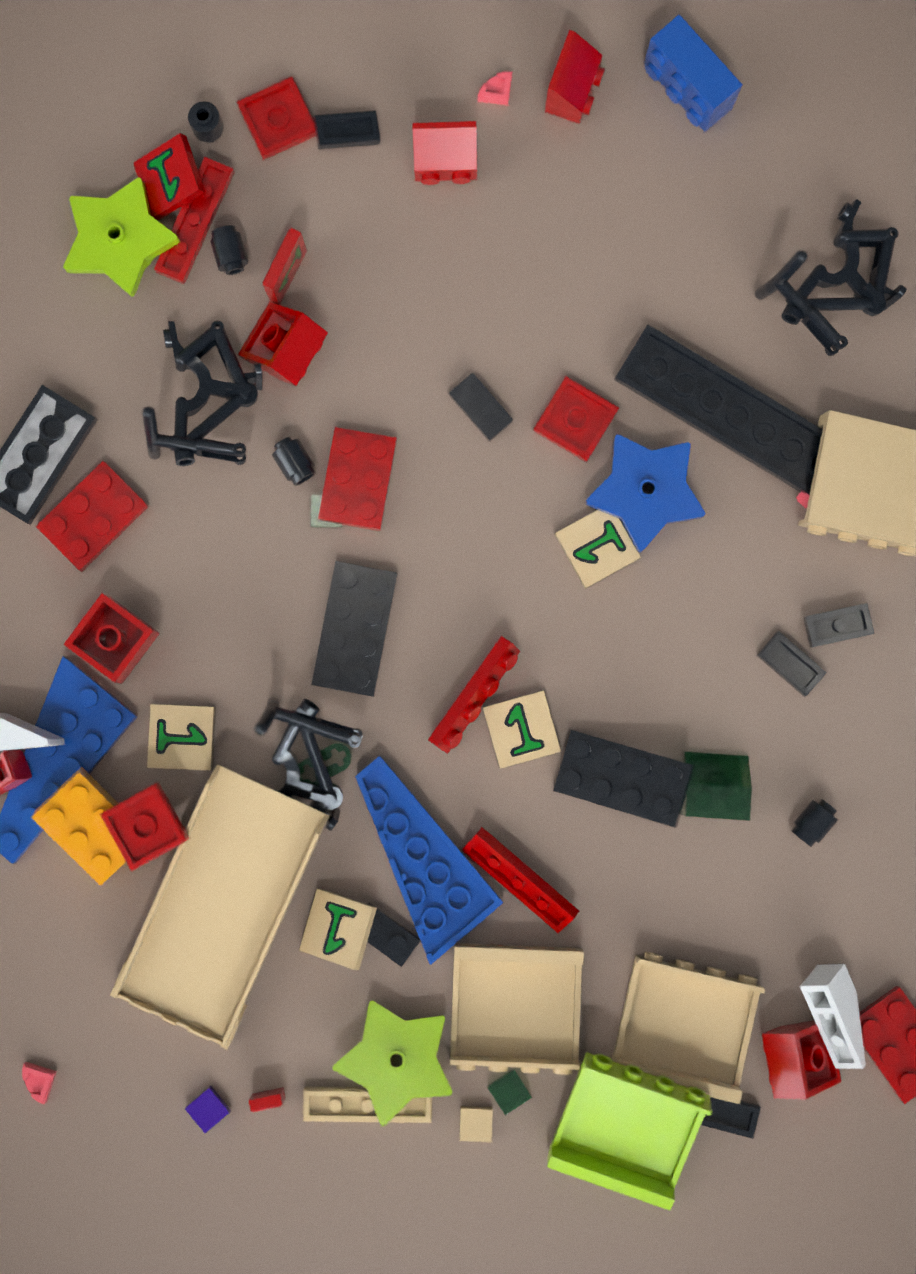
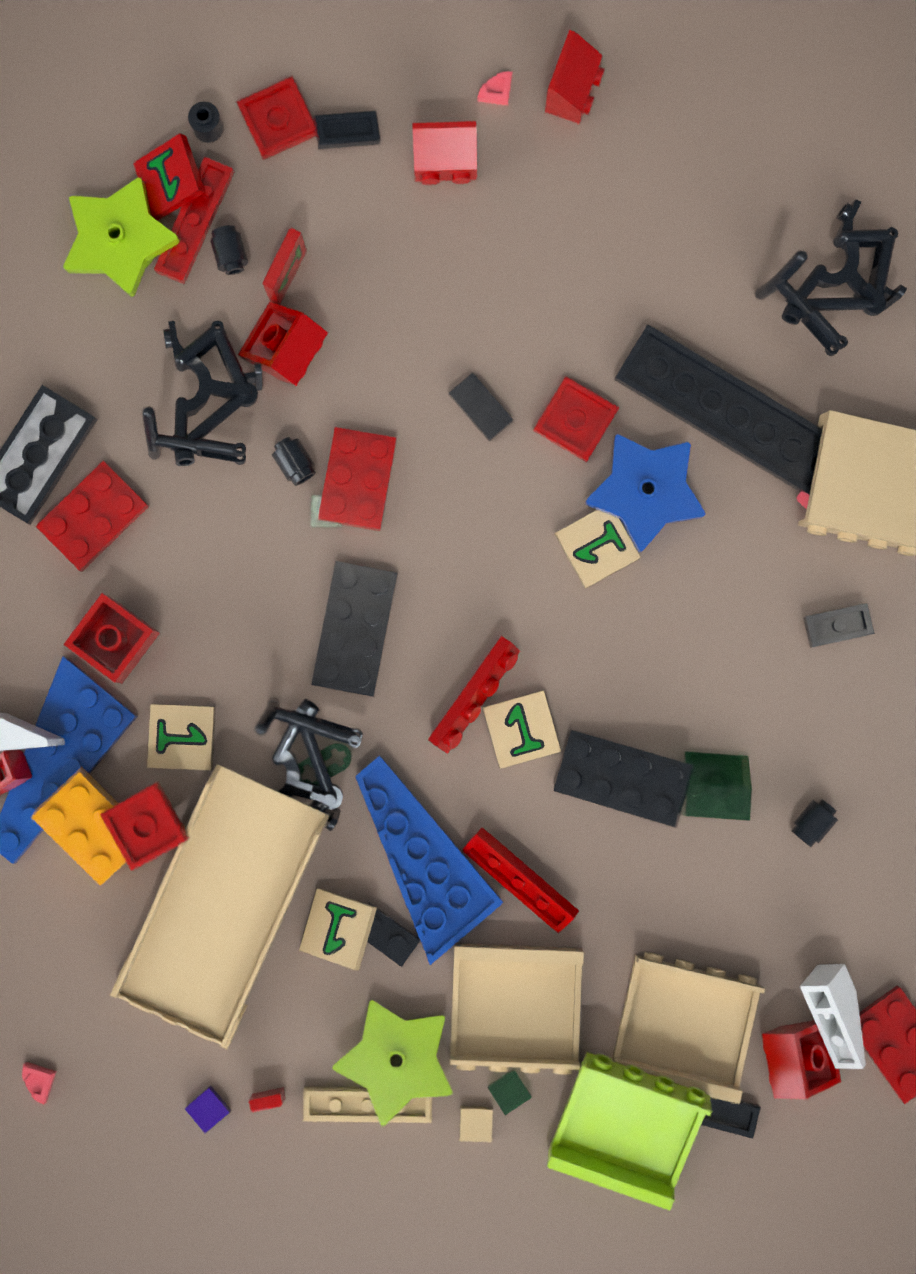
(691, 73): blue brick -> none
(791, 664): black tile -> none

